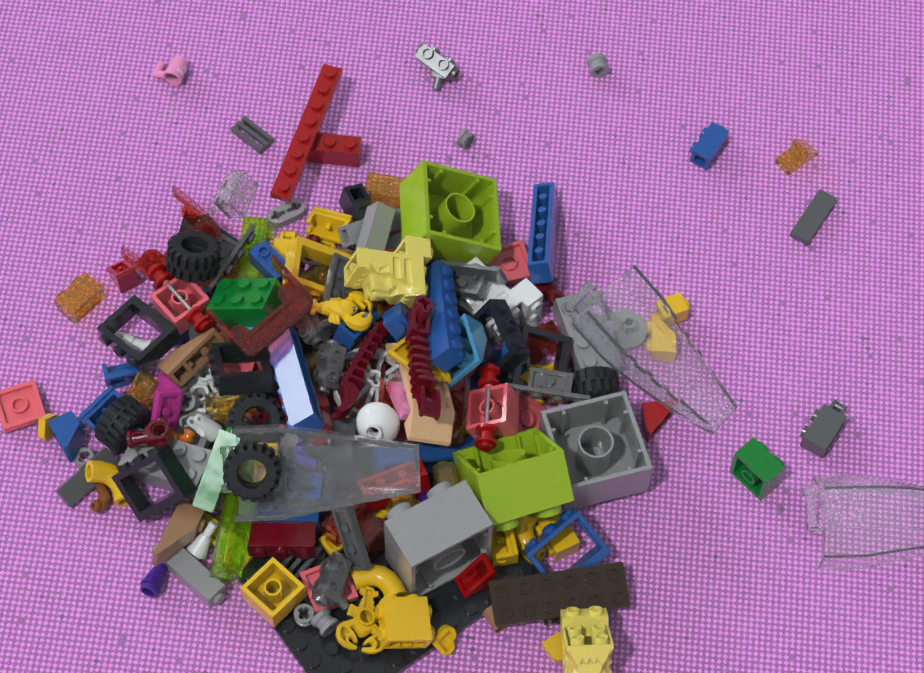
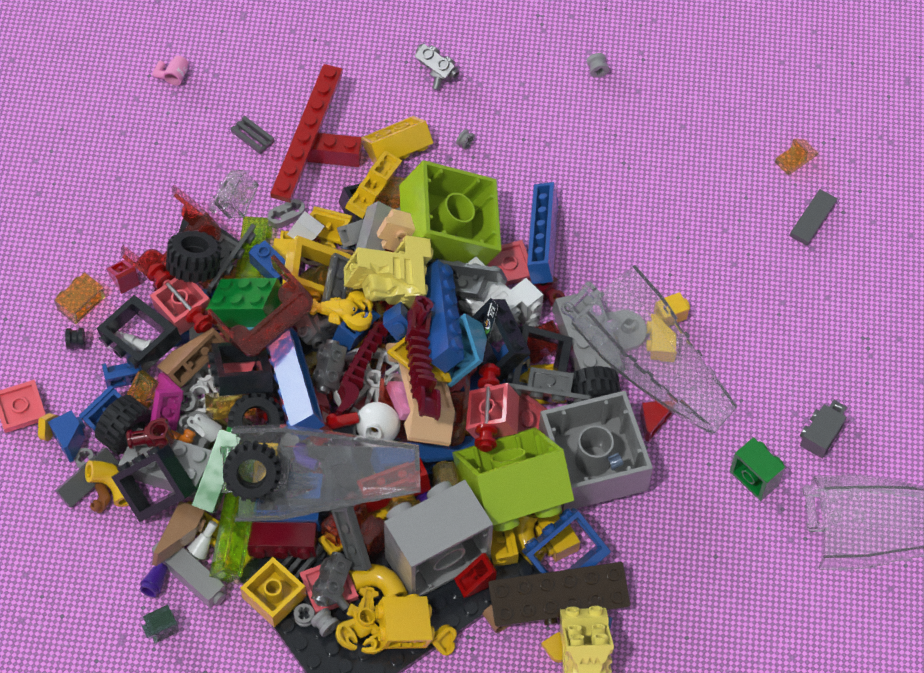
(75, 338): none -> black wheel
(160, 624): none -> brick
(306, 227): none -> white brick
(335, 421): none -> red arm
(373, 183): none -> yellow slope
(395, 228): none -> light nougat brick
(398, 139): none -> yellow slope
(490, 317): none -> black sticker
(615, 461): none -> sand blue hand
(709, 145): blue brick -> none

